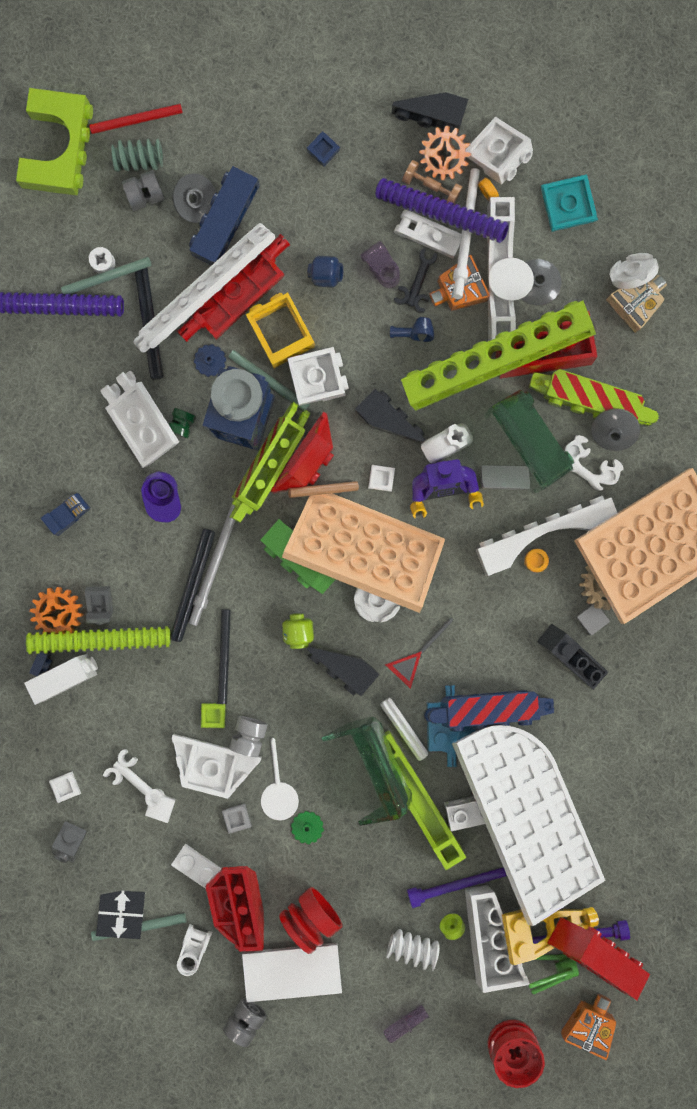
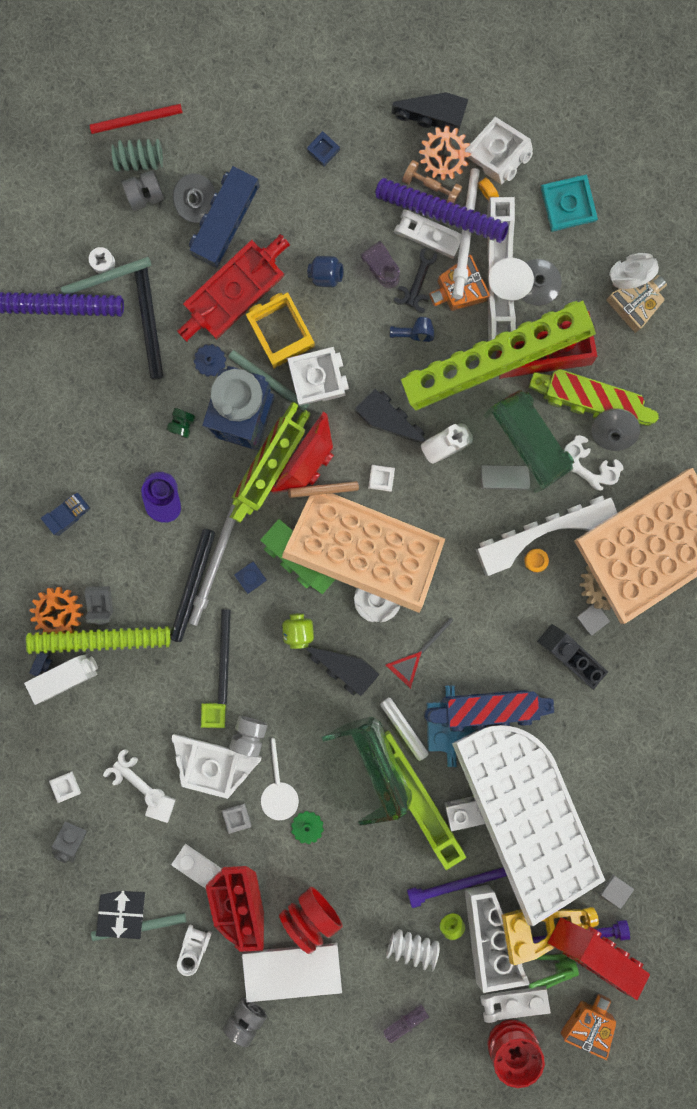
(64, 173): lime arch -> none
(139, 419): white tile -> none
(204, 287): white hinge -> none
(250, 577): none -> dark blue plate
(444, 480): dark purple torso -> none
(515, 1004): none -> white plate
(616, 891): none -> light grey tile

